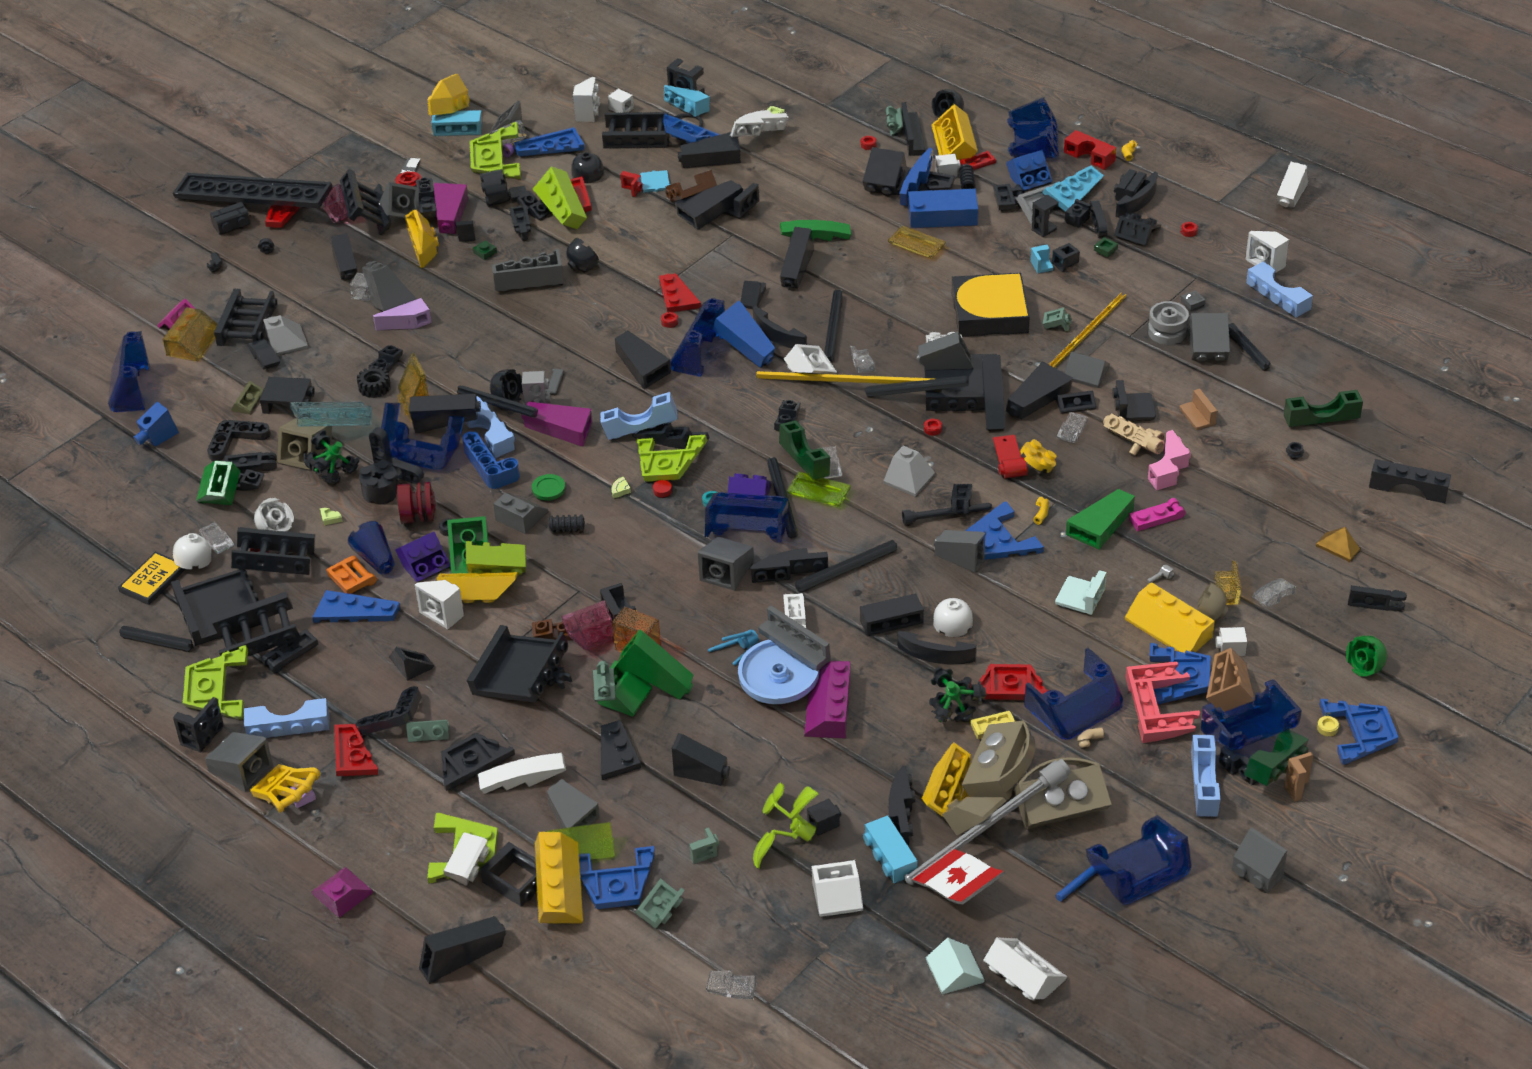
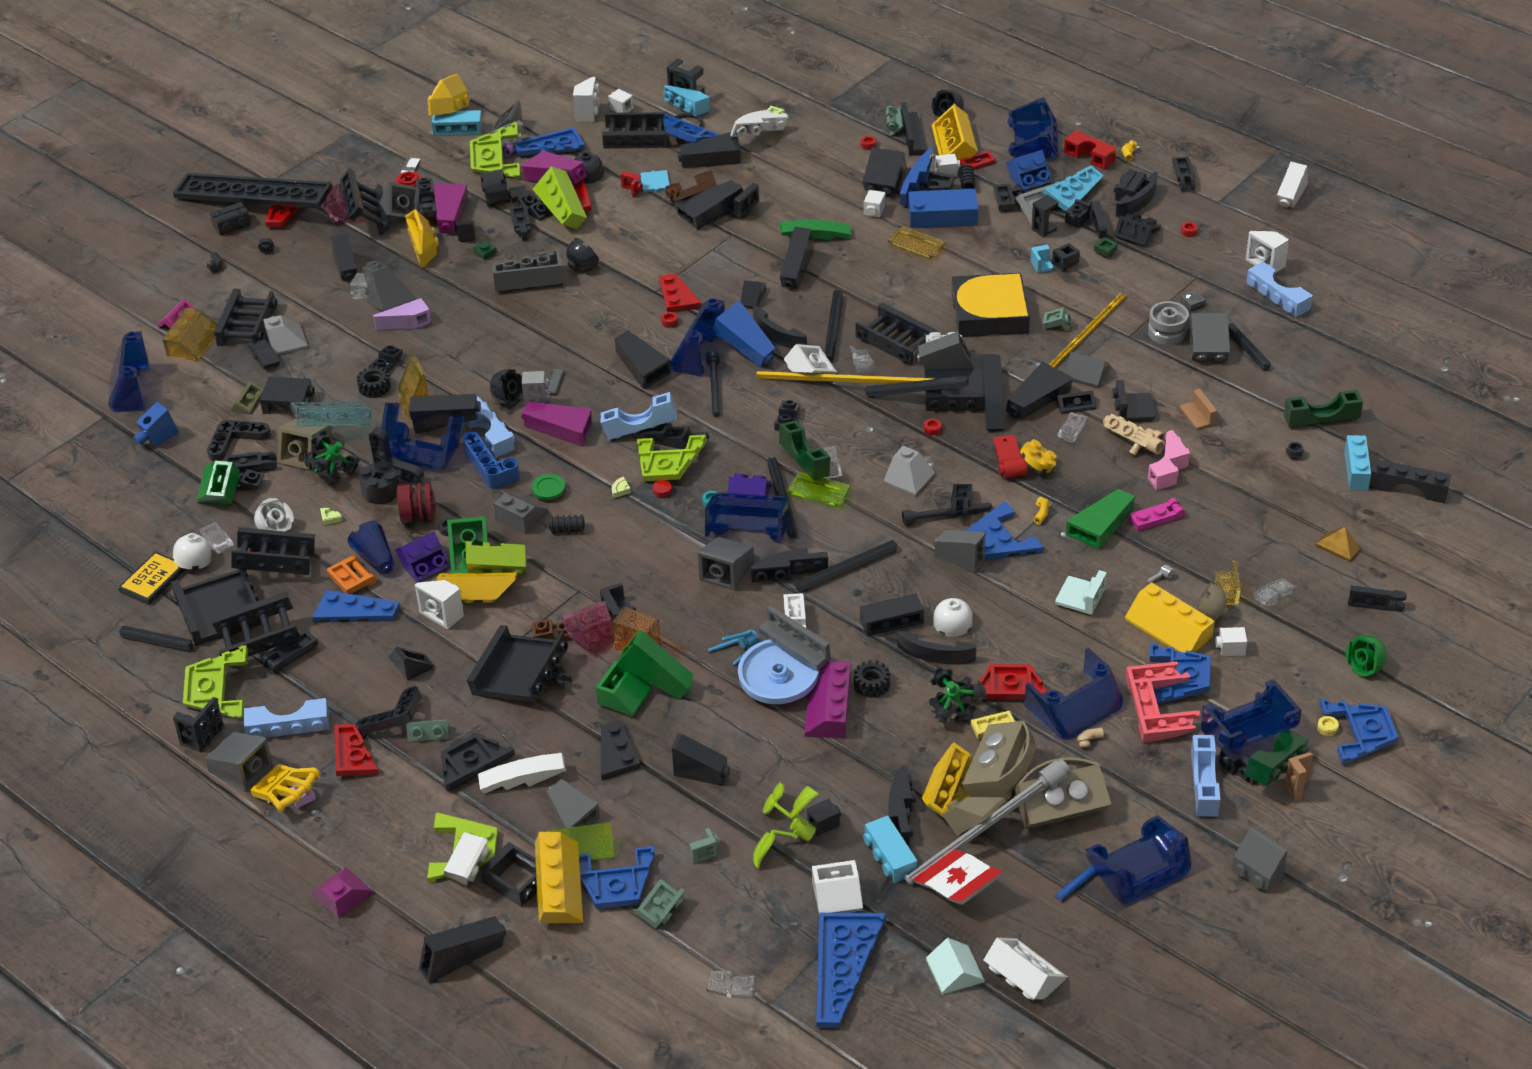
(500, 402): black axle -> none
(538, 165): none -> magenta slope
(604, 682): sand green hinge -> none
(713, 360): none -> black piece
(842, 957): none -> blue wing
(872, 687): none -> black tyre
(874, 203): none -> white brick
(899, 321): none -> black fence
(1184, 172): none -> black hinge
(1229, 681): medium nougat wedge -> none
(1357, 462): none -> medium azure brick

